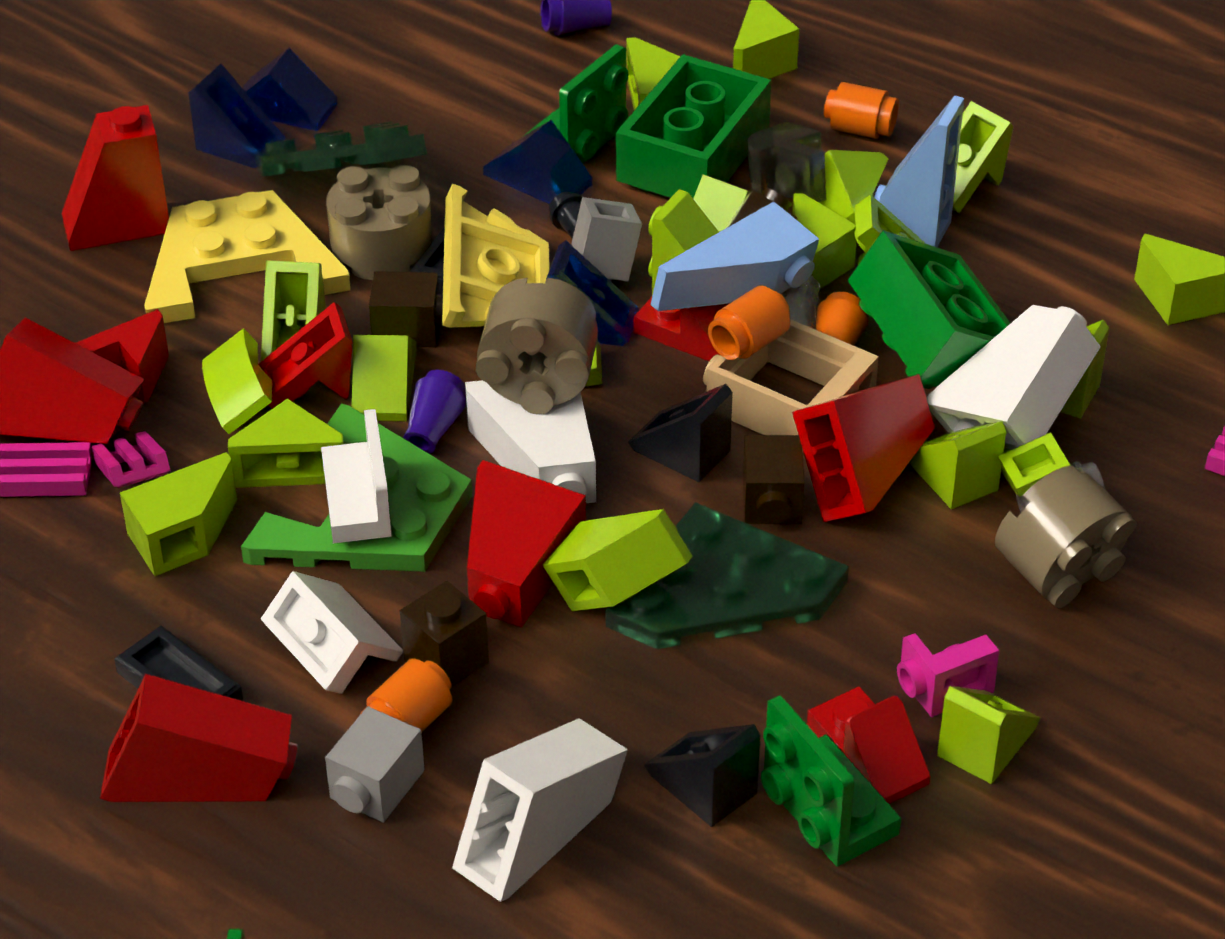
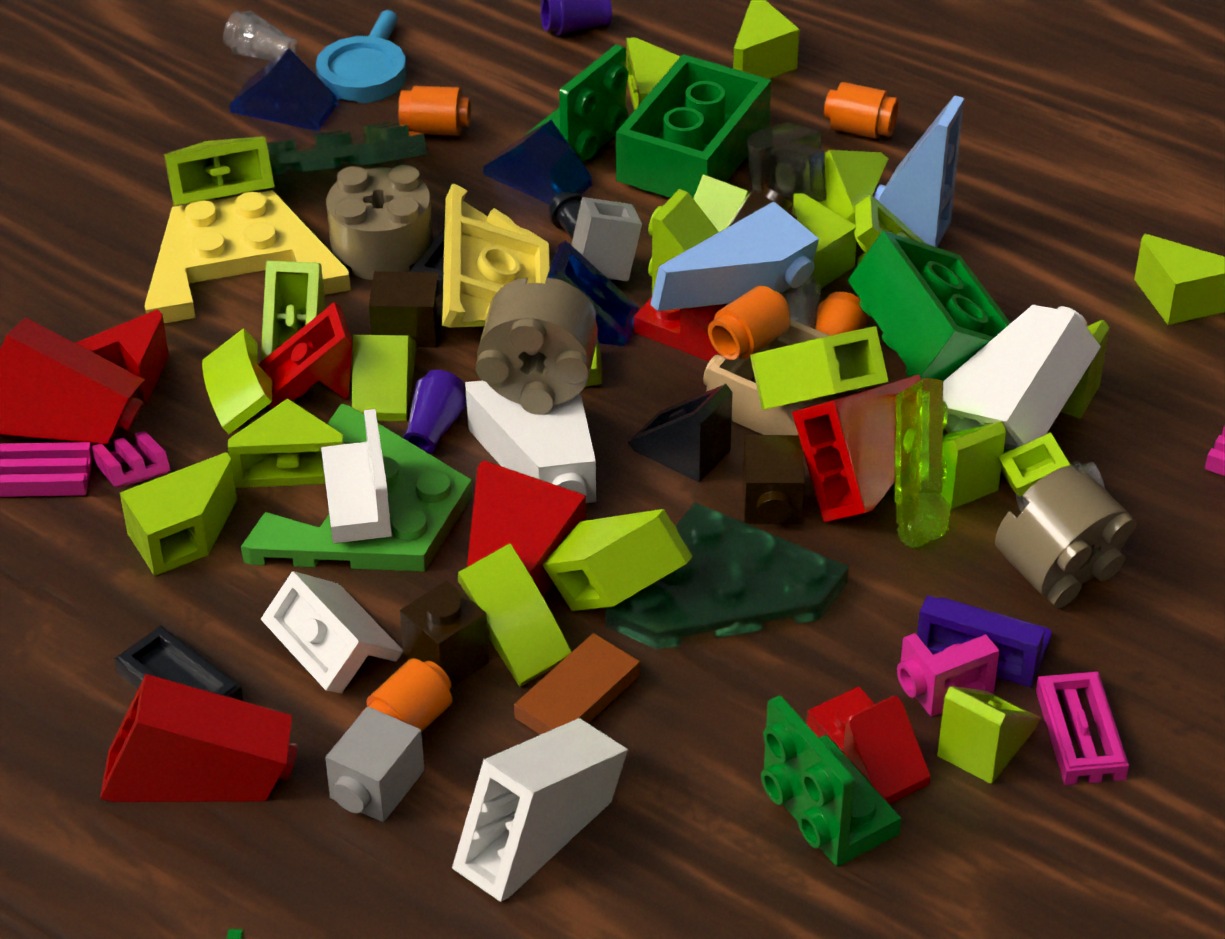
(117, 182): red slope -> none
(218, 169): none -> lime slope
(229, 120): clear blue slope -> none
(255, 37): none -> clear cone
(364, 66): none -> dark azure piece
(434, 110): none -> orange brick
(516, 614): none -> lime slope
(578, 686): none -> dark orange tile
(711, 770): black slope -> none
(819, 368): none -> lime slope
(920, 464): none -> clear neon green hinge
(981, 151): lime slope -> none
(1019, 642): none -> dark purple panel
(1089, 763): none -> dark pink tile

